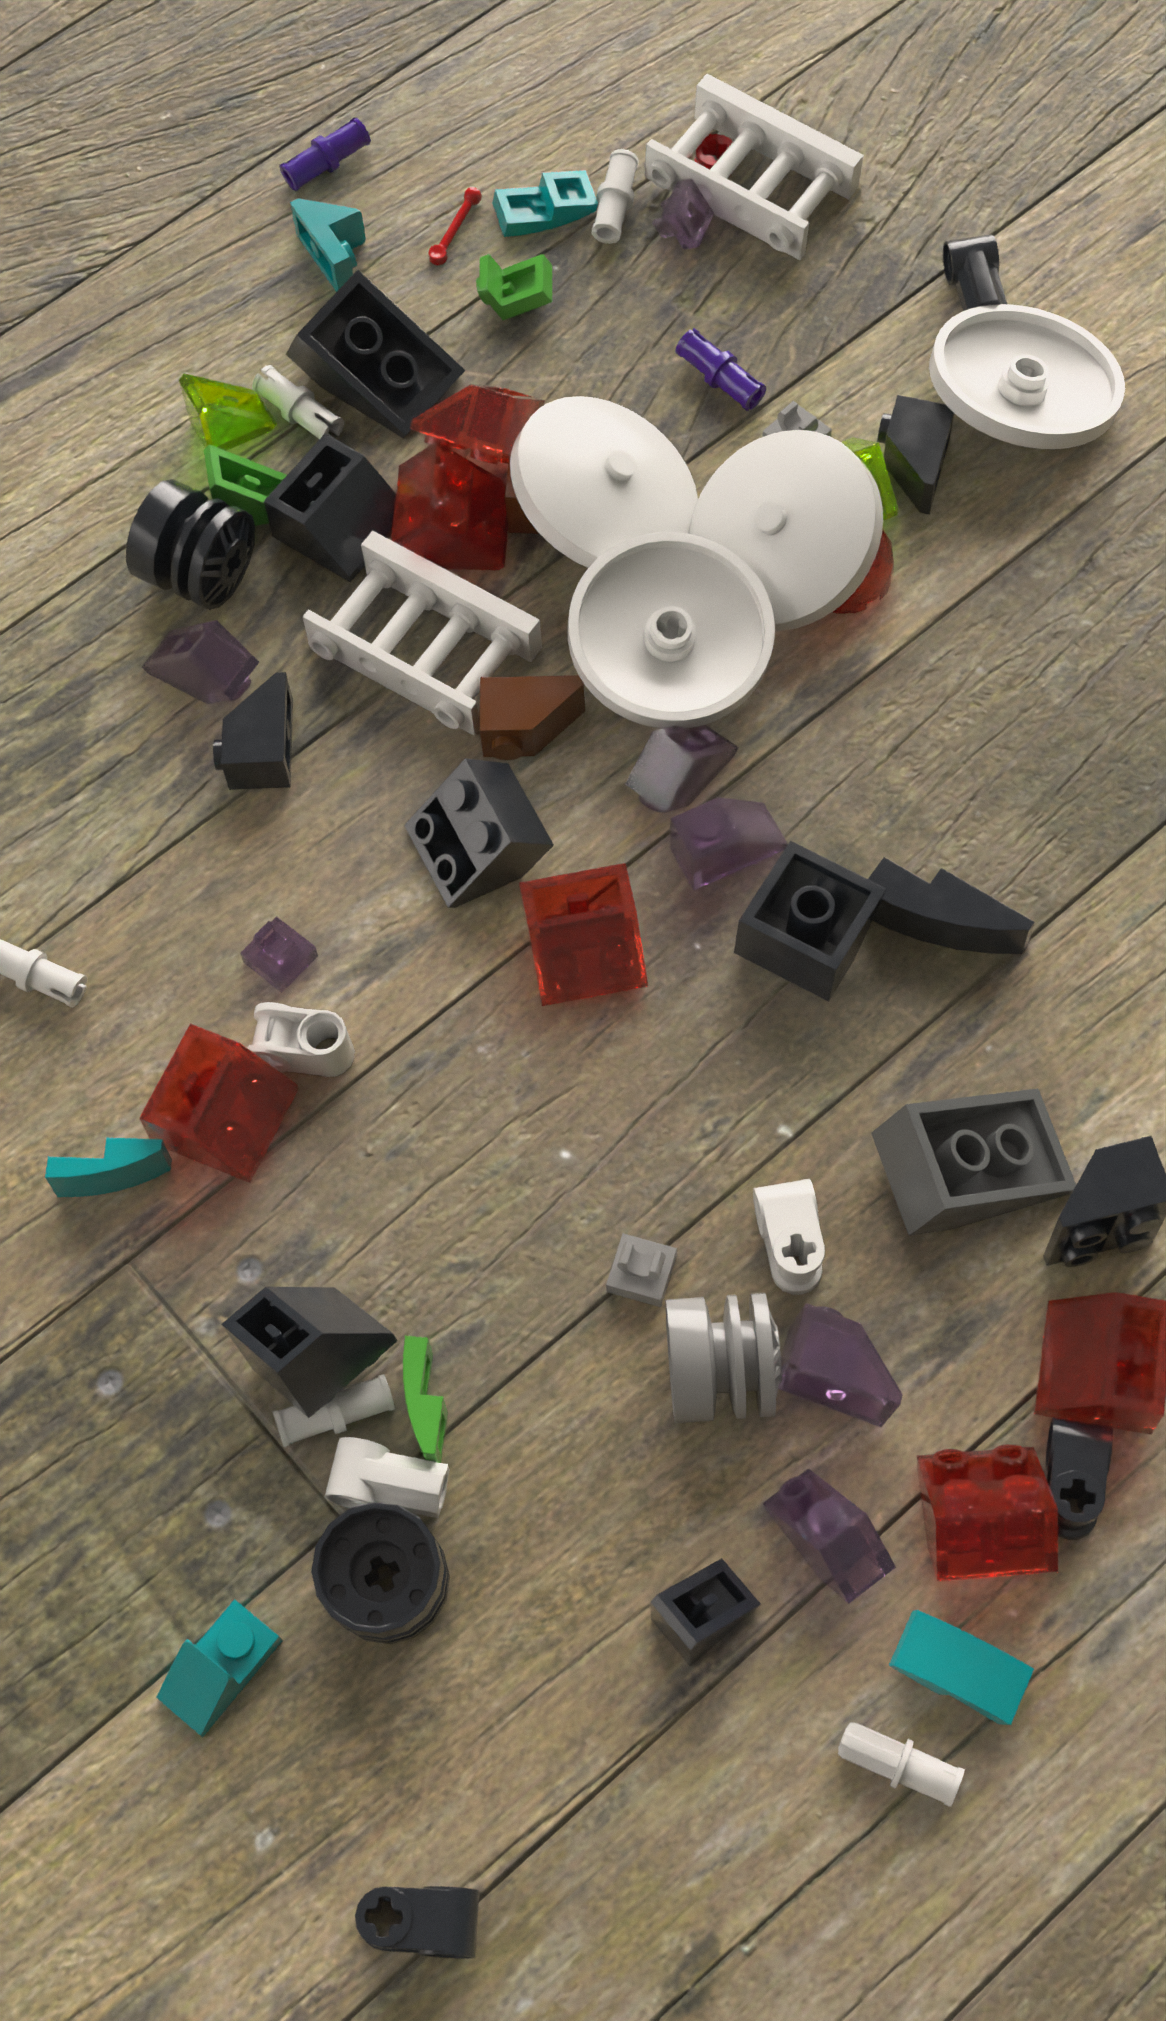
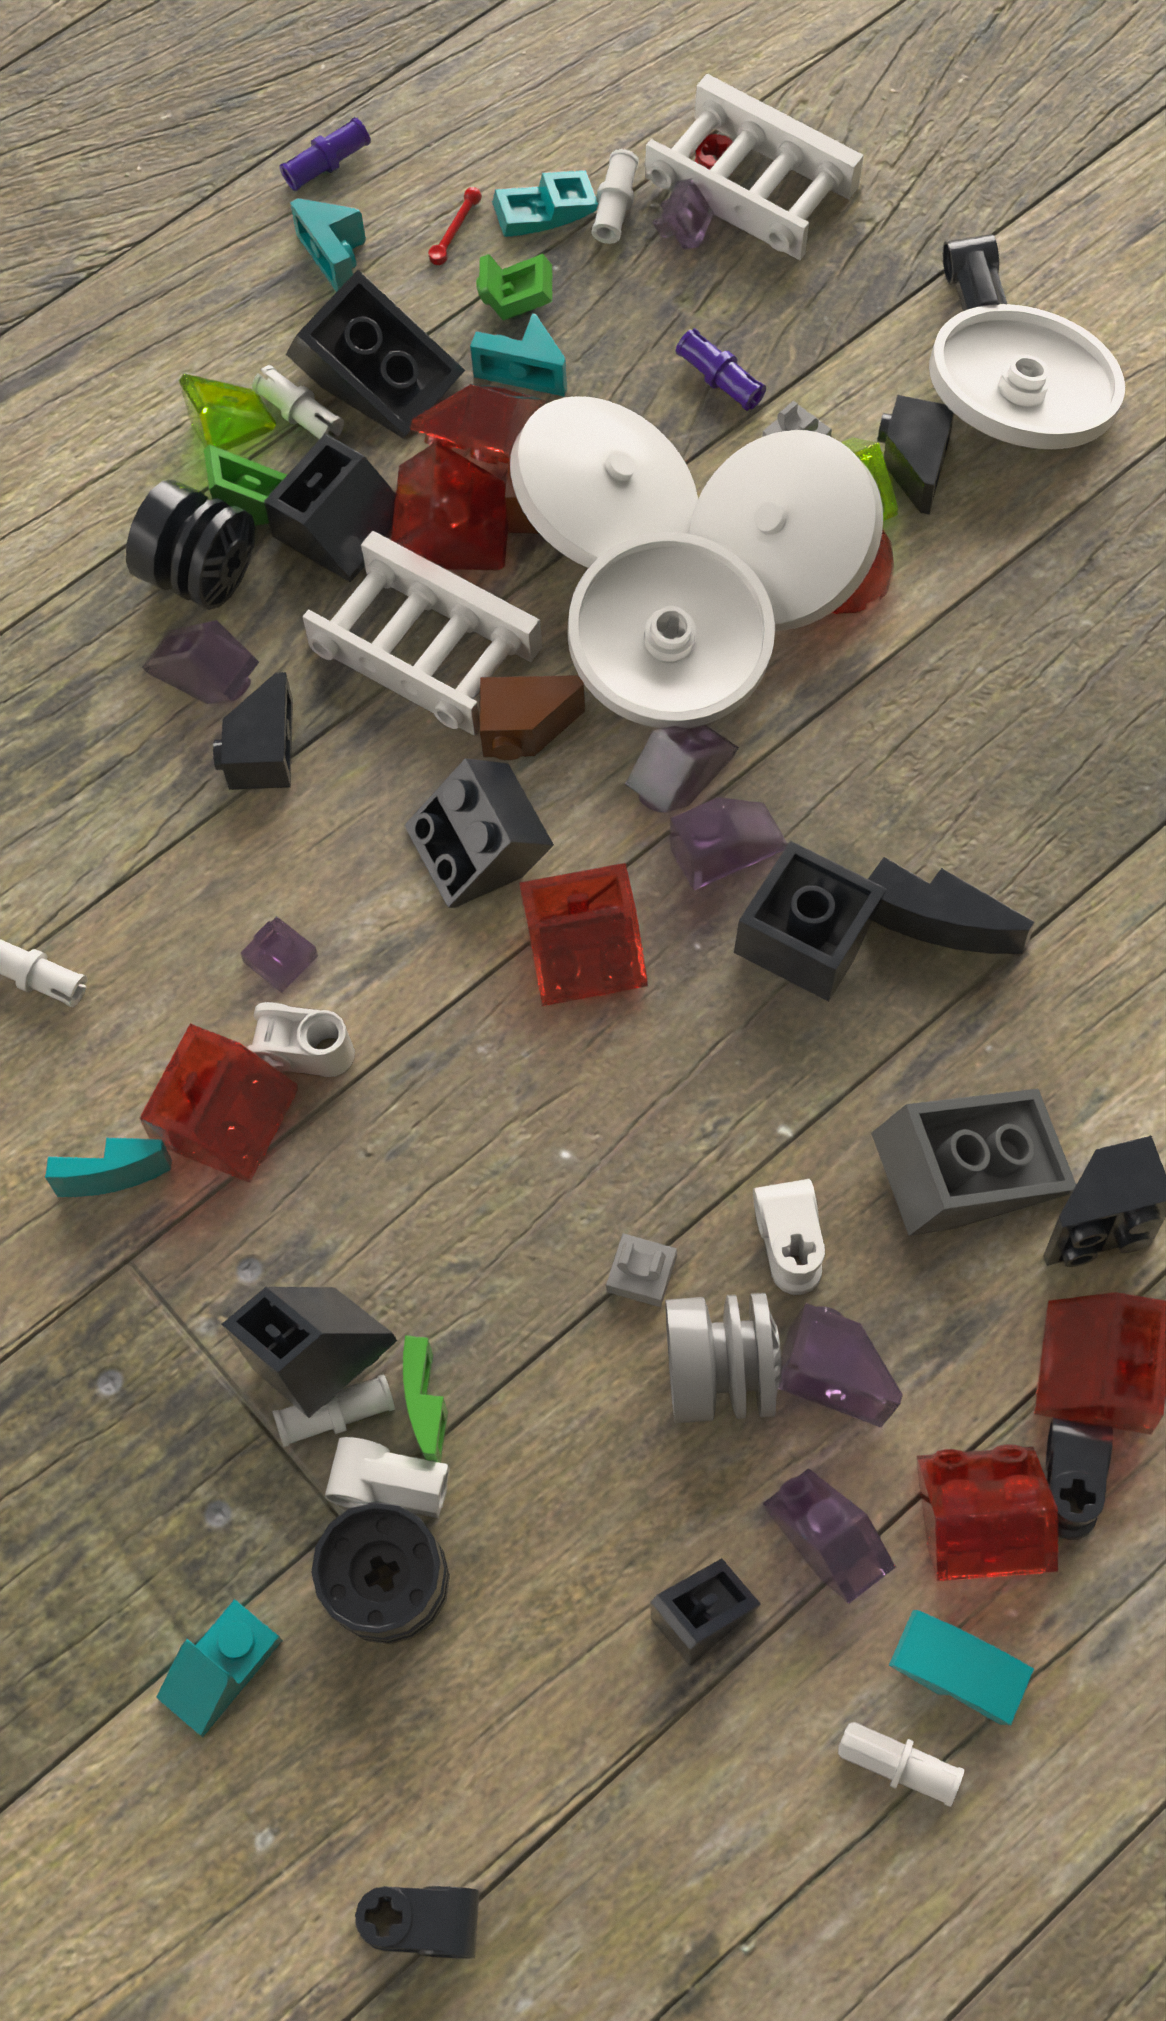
(528, 363): none -> teal slope

